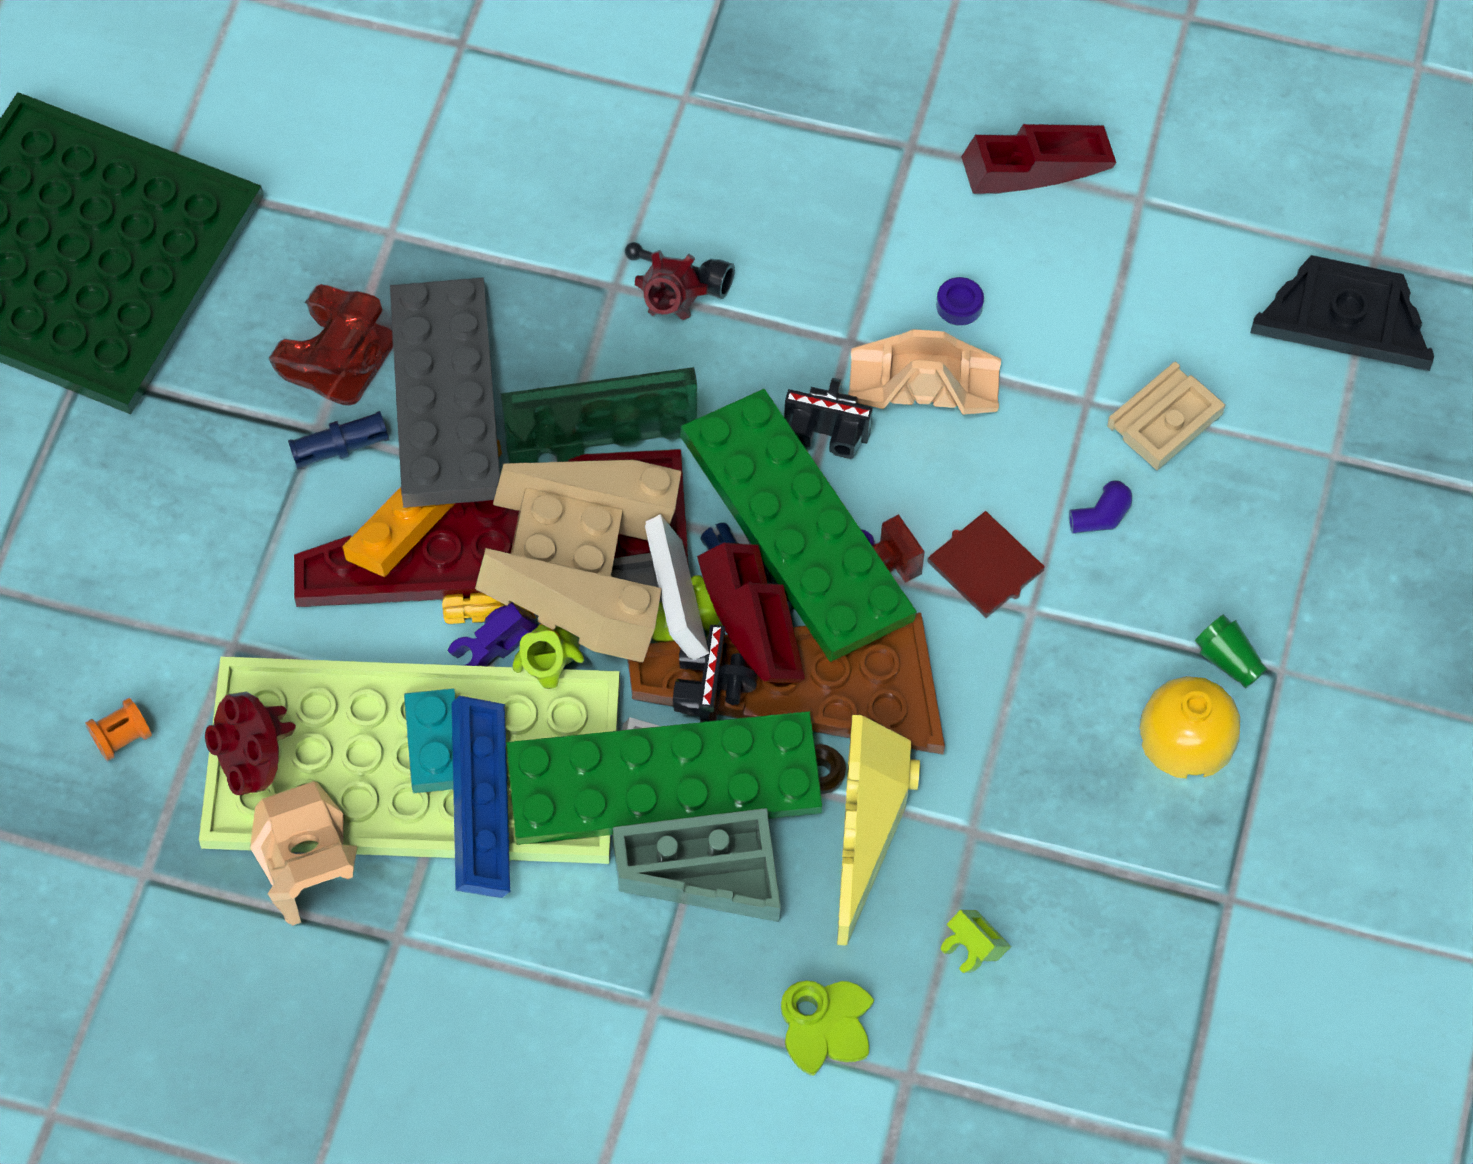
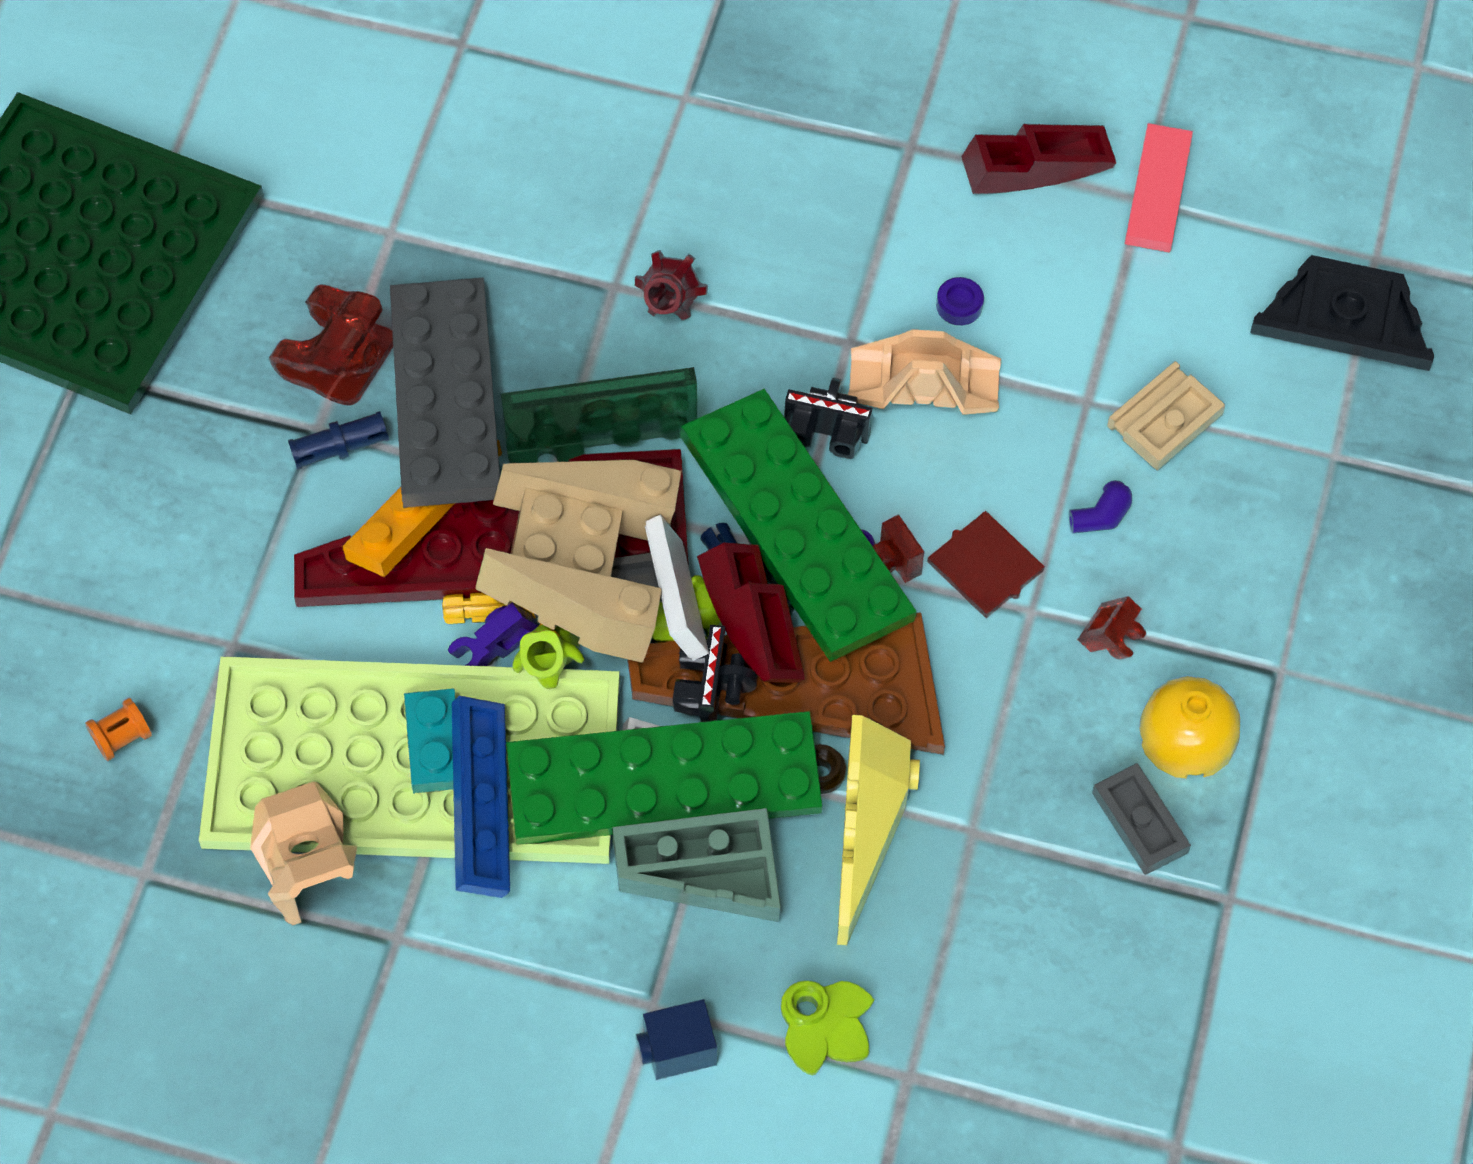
(247, 741): dark red plate -> none
(677, 1040): none -> dark blue brick
(713, 272): black hinge -> none
(977, 936): lime tile -> none
(1110, 625): none -> clear red tile
(1141, 819): none -> dark grey plate
(1158, 188): none -> coral tile
(1231, 651): green cone -> none

